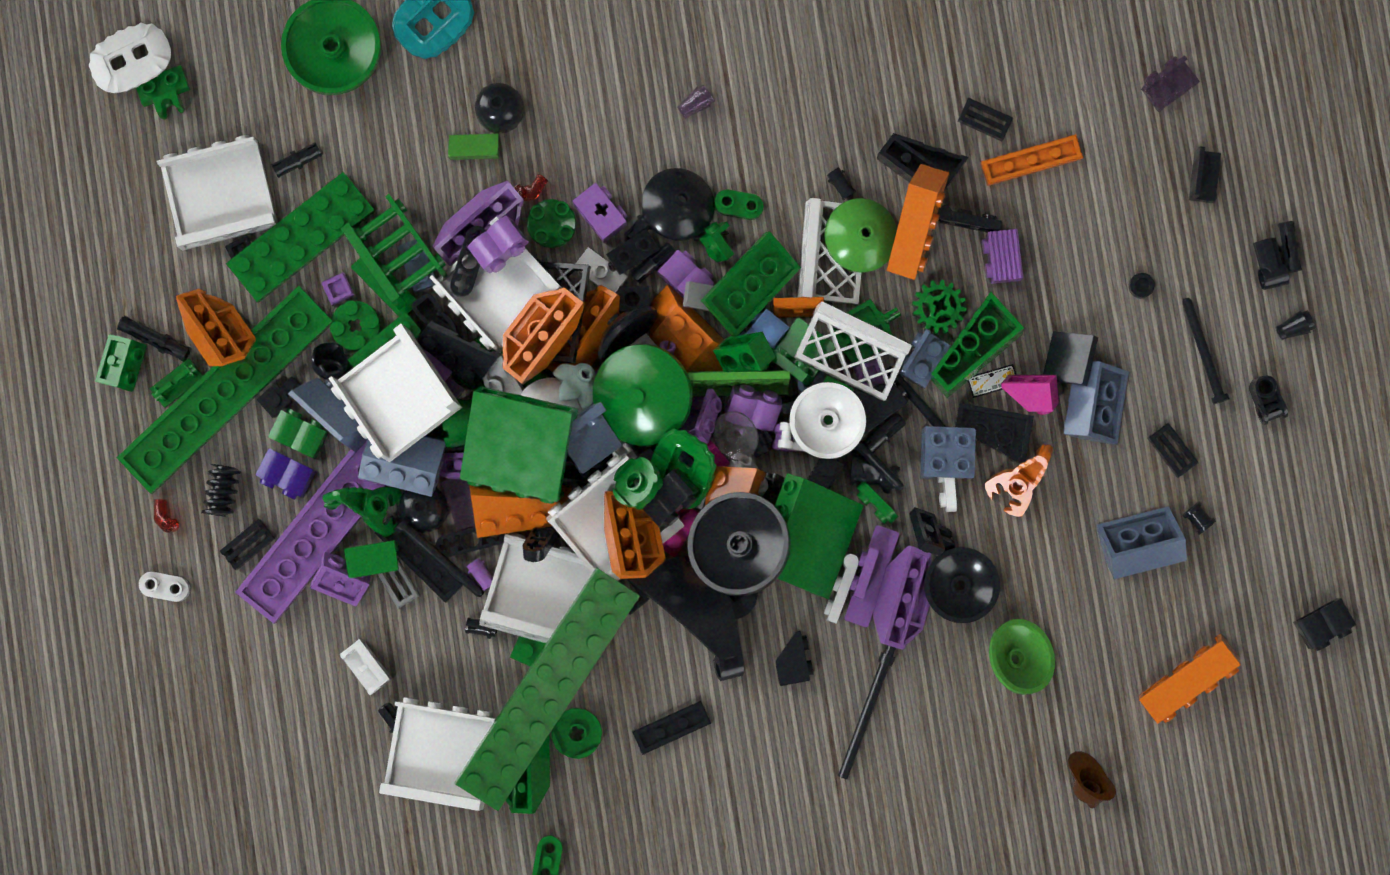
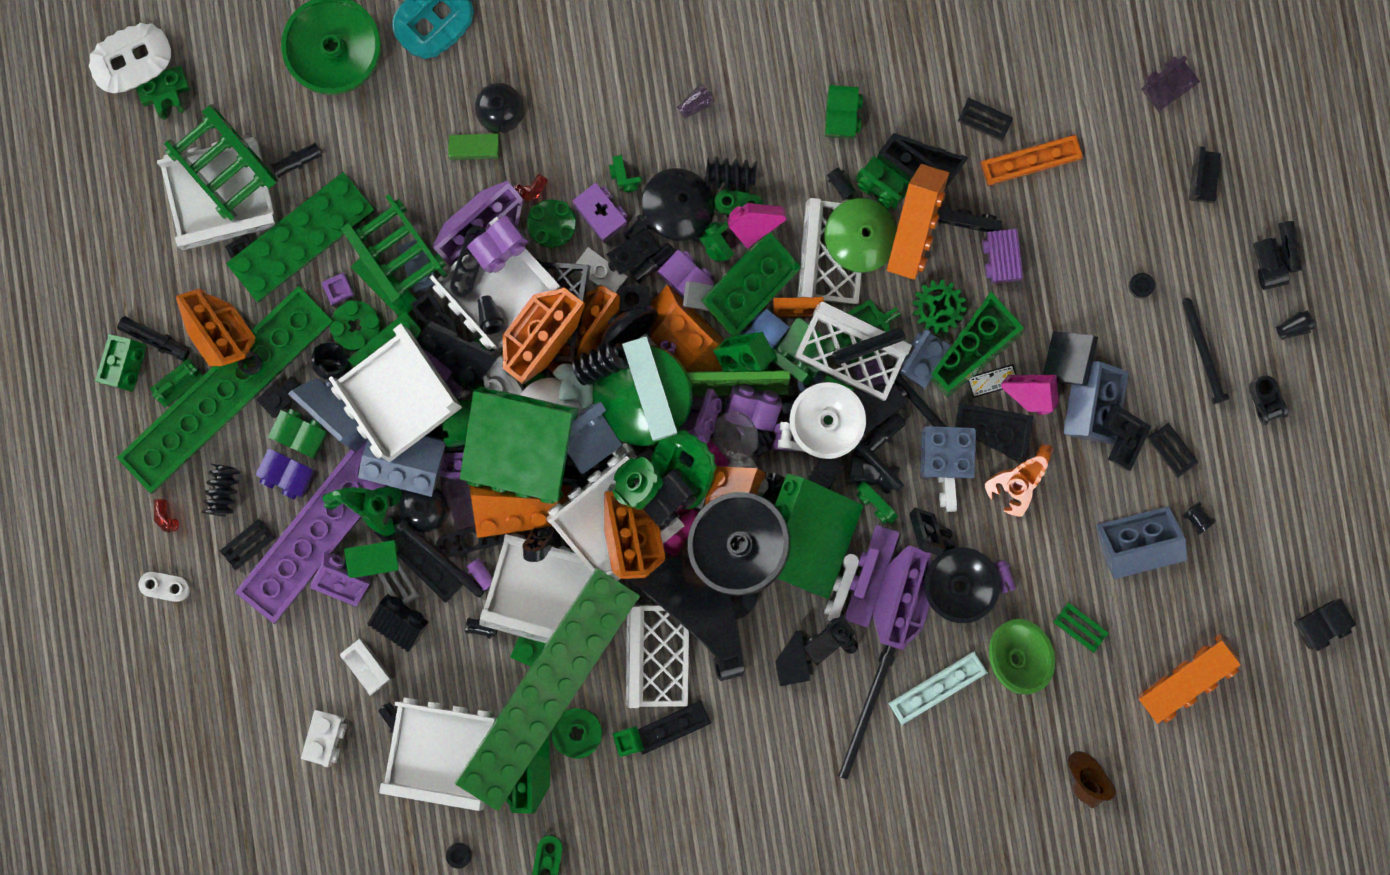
(229, 139): none -> green fence
(251, 371): none -> black bush
(323, 738): none -> white bracket
(398, 622): none -> black brick
(458, 855): none -> black tile
(489, 316): none -> black cone
(599, 363): none -> black piece
(618, 172): none -> green bracket
(628, 741): none -> green tile
(635, 654): none -> white fence
(649, 389): none -> light aqua tile
(730, 174): none -> black piece
(755, 221): none -> dark pink slope
(830, 639): none -> black hinge
(842, 112): none -> green brick
(869, 345): none -> black axle
(883, 183): none -> green bracket
(937, 688): none -> light aqua tile
(1005, 575): none -> medium lavender pin
(1097, 640): none -> green tile
(1130, 434): none -> black plate

